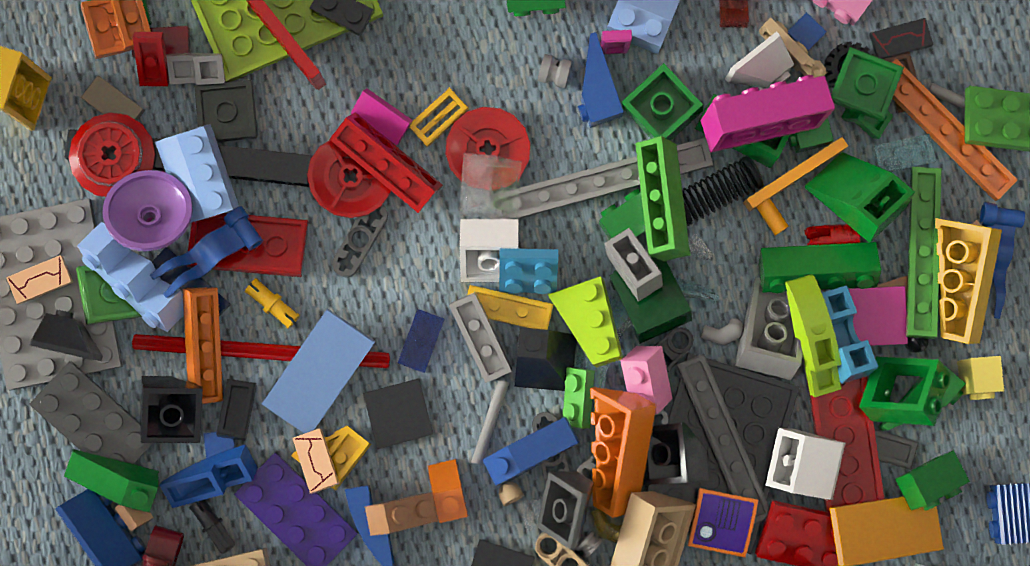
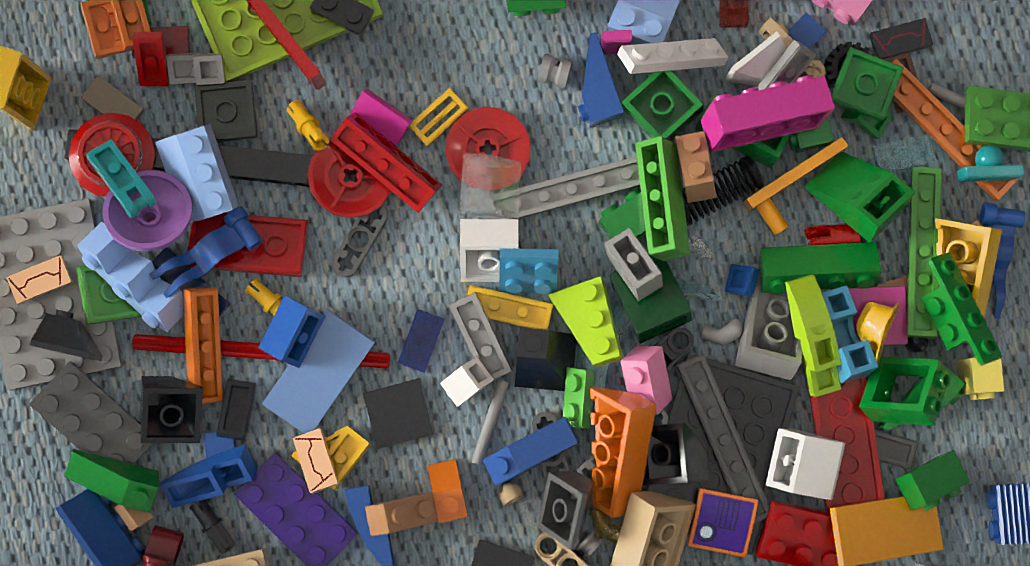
(120, 178): none -> teal plate
(291, 332): none -> blue brick
(307, 125): none -> yellow pin
(466, 381): none -> white brick
(672, 55): none -> white plate
(696, 167): none -> medium nougat brick
(742, 280): none -> blue tile
(789, 65): none -> light grey tile
(874, 325): none -> yellow piece
(957, 313): none -> green bracket
(989, 167): none -> teal tile

